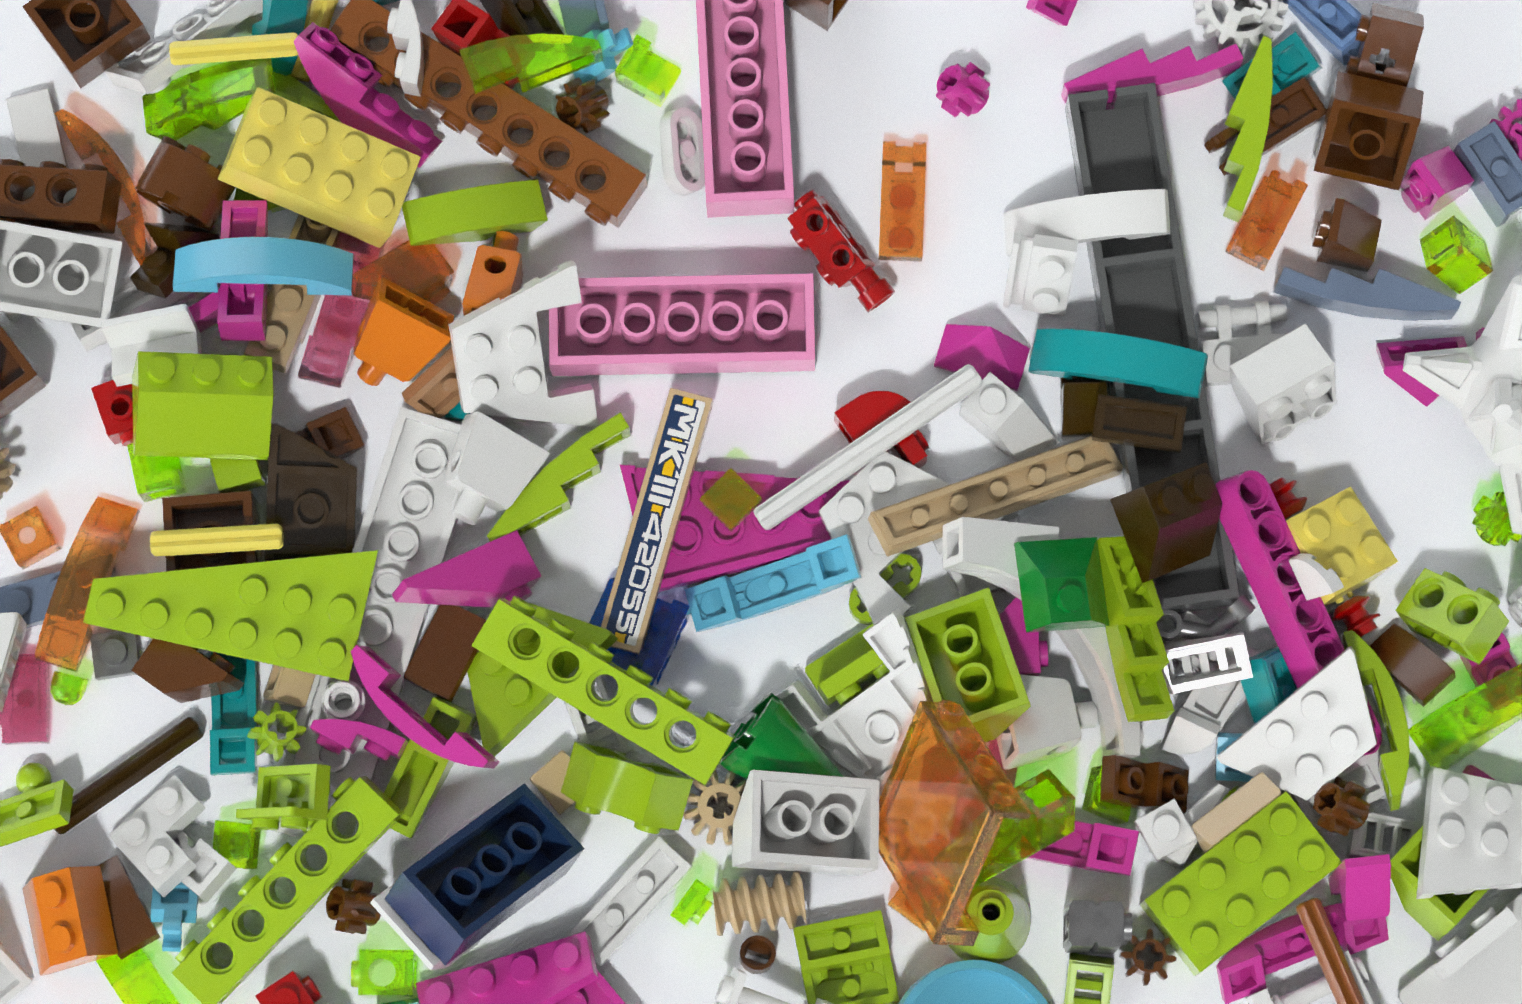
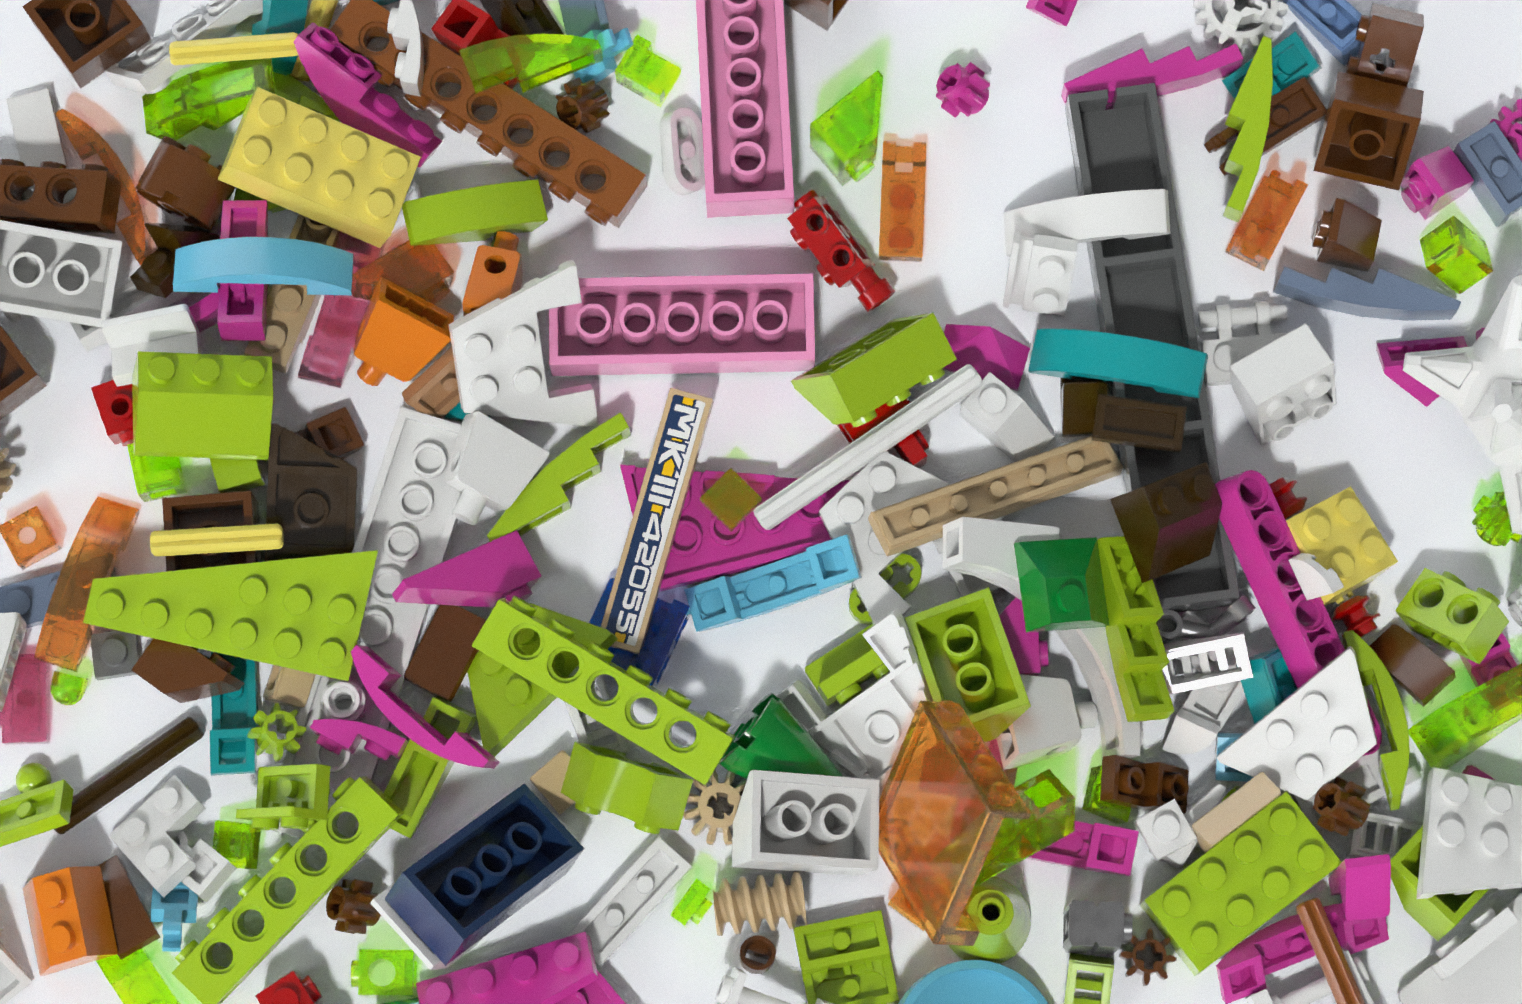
(848, 132): none -> clear neon green slope
(877, 369): none -> lime slope

